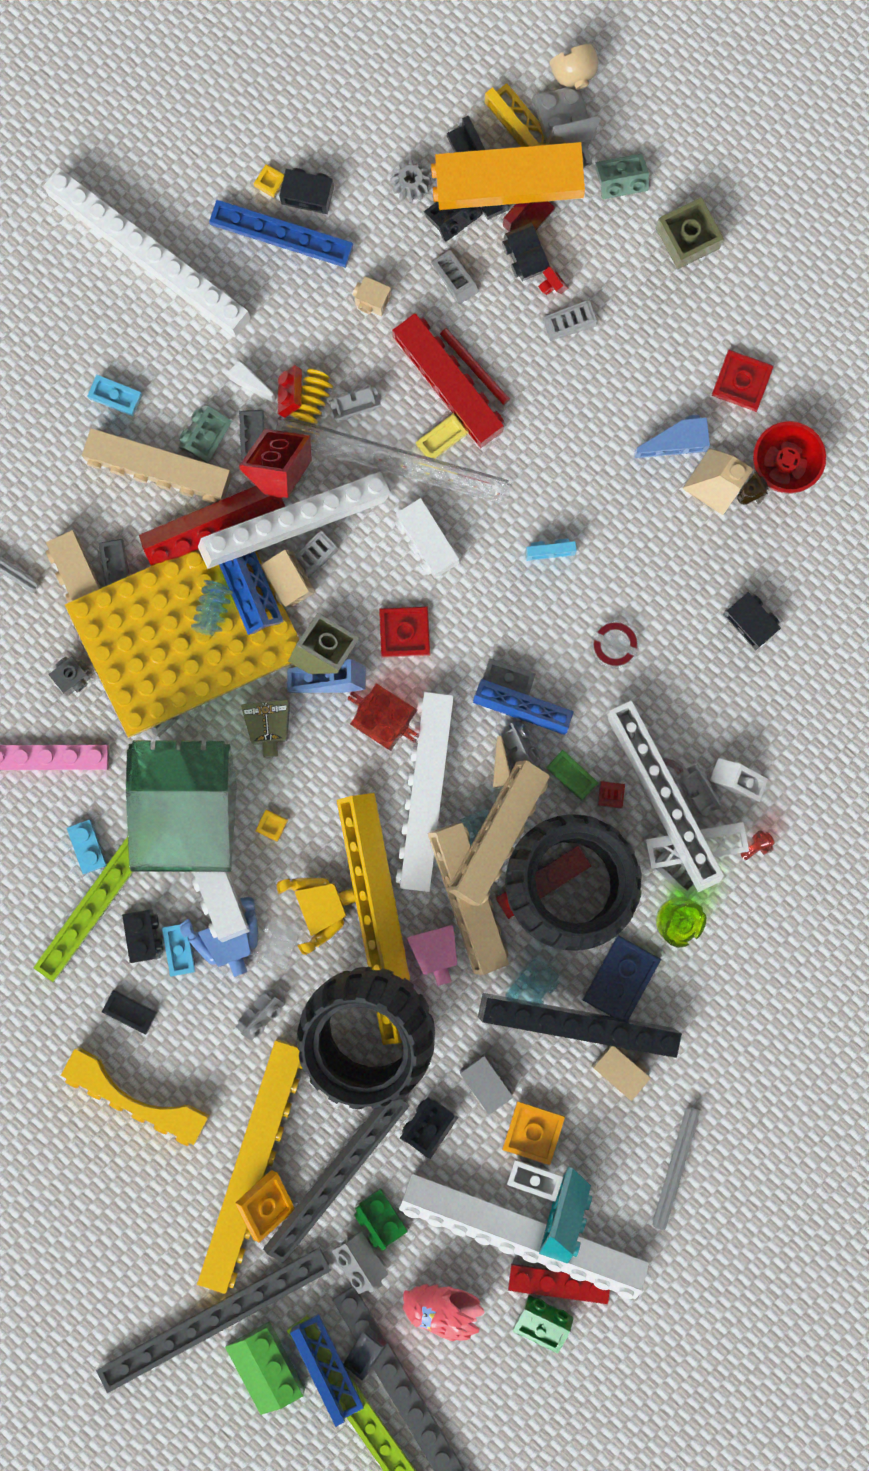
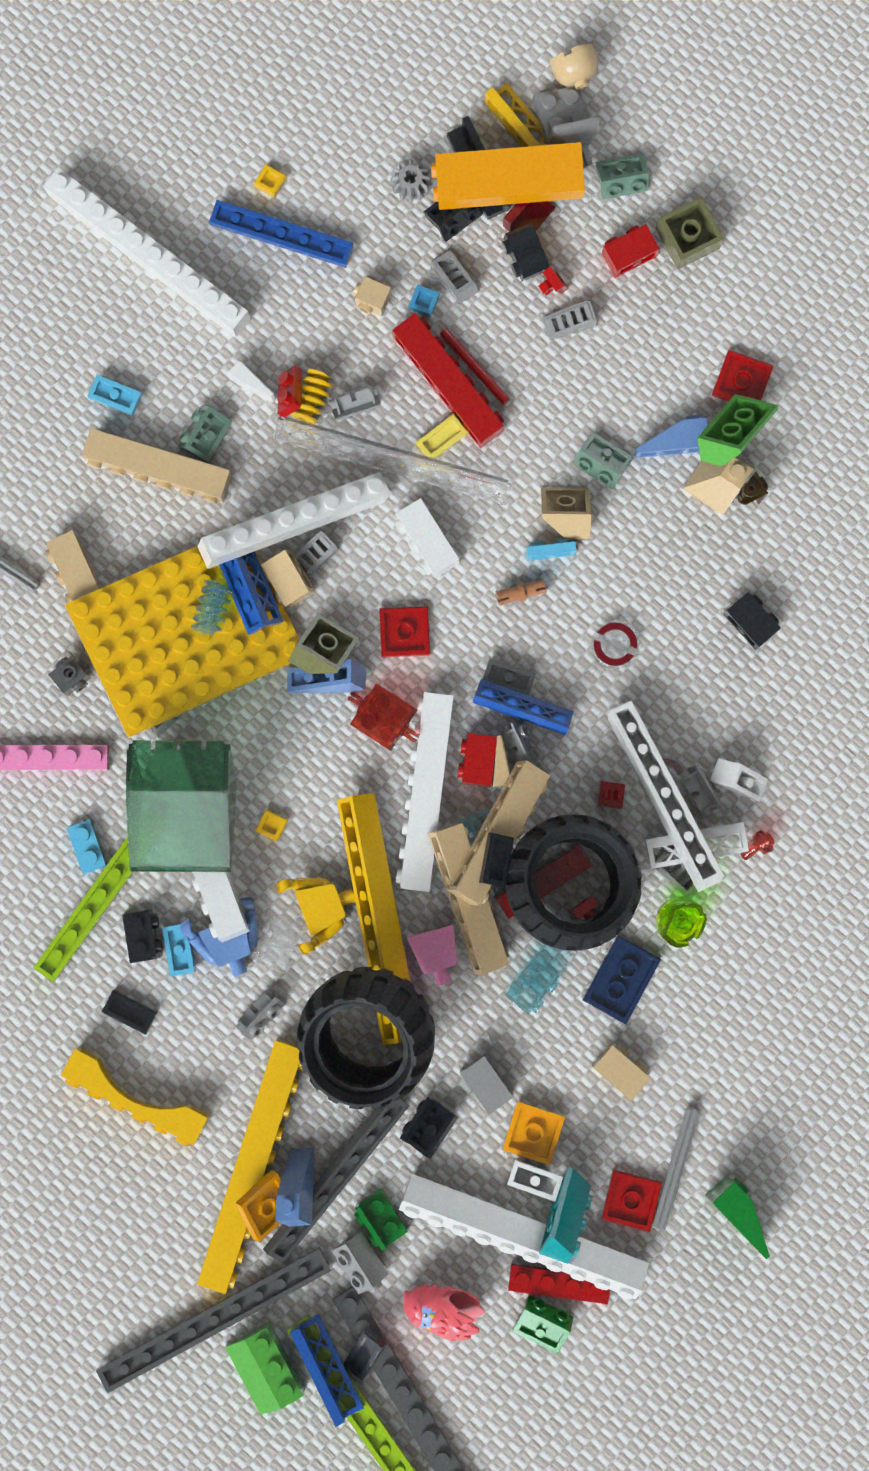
(113, 560): dark grey plate -> none
(185, 533): red brick -> none
(250, 429): dark grey plate -> none
(267, 724): olive torso -> none
(277, 461): red slope -> none
(295, 1190): none -> medium blue slope
(306, 190): black brick -> none
(424, 301): none -> dark azure plate
(478, 760): none -> red brick
(496, 860): none -> black tile
(521, 591): none -> nougat pin
(567, 511): none -> tan slope
(572, 775): bright green tile -> none
(579, 1025): black brick -> none
(584, 908): none -> red plate
(602, 460): none -> sand green bracket
(630, 250): none -> red brick
(631, 1200): none -> red tile
(733, 429): none -> bright green slope
(734, 1203): none -> green slope
(800, 451): red piece -> none

